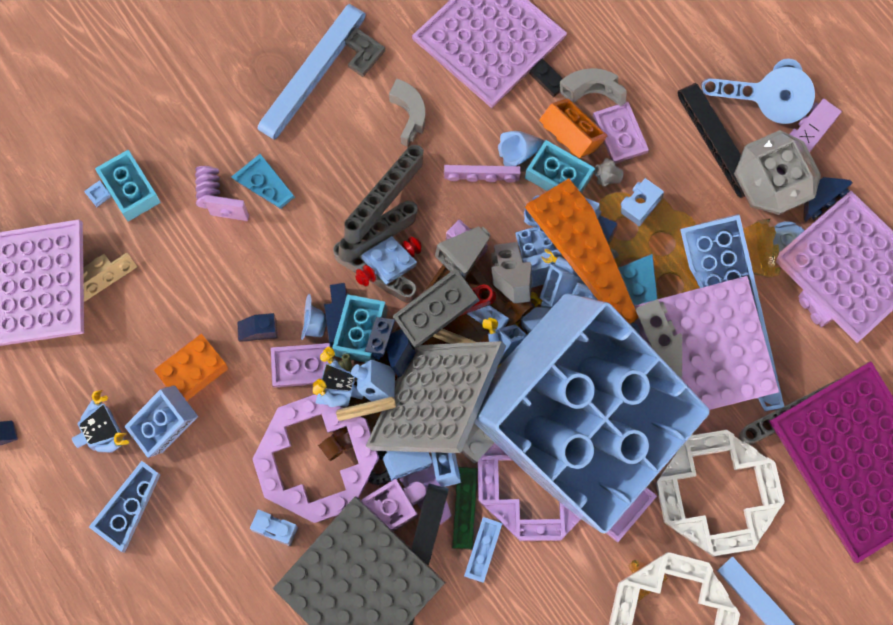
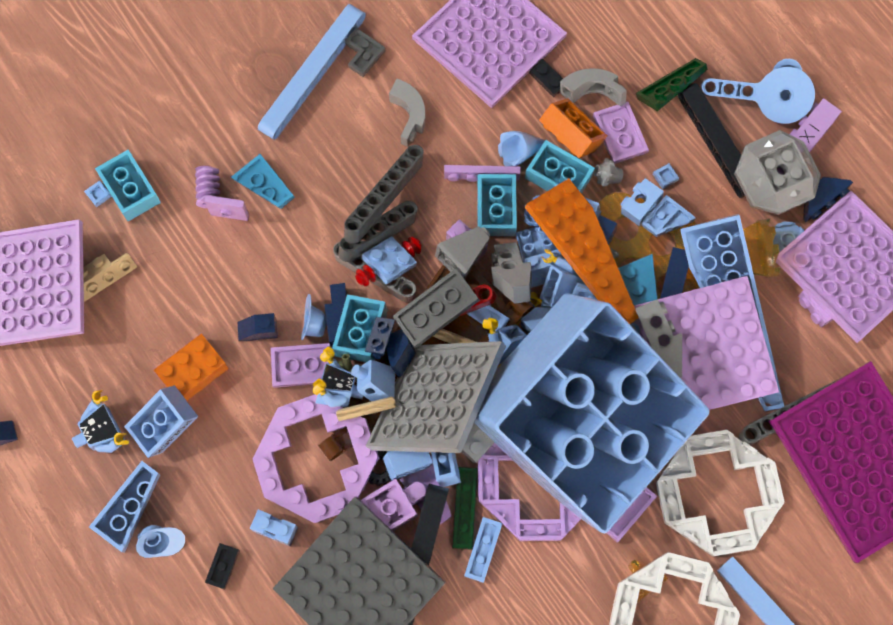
(159, 541): none -> light blue piece
(222, 566): none -> black plate
(497, 204): none -> medium azure brick
(665, 176): none -> light blue tile
(666, 88): none -> dark green wing
(667, 217): none -> light blue wing
(675, 273): none -> dark blue slope

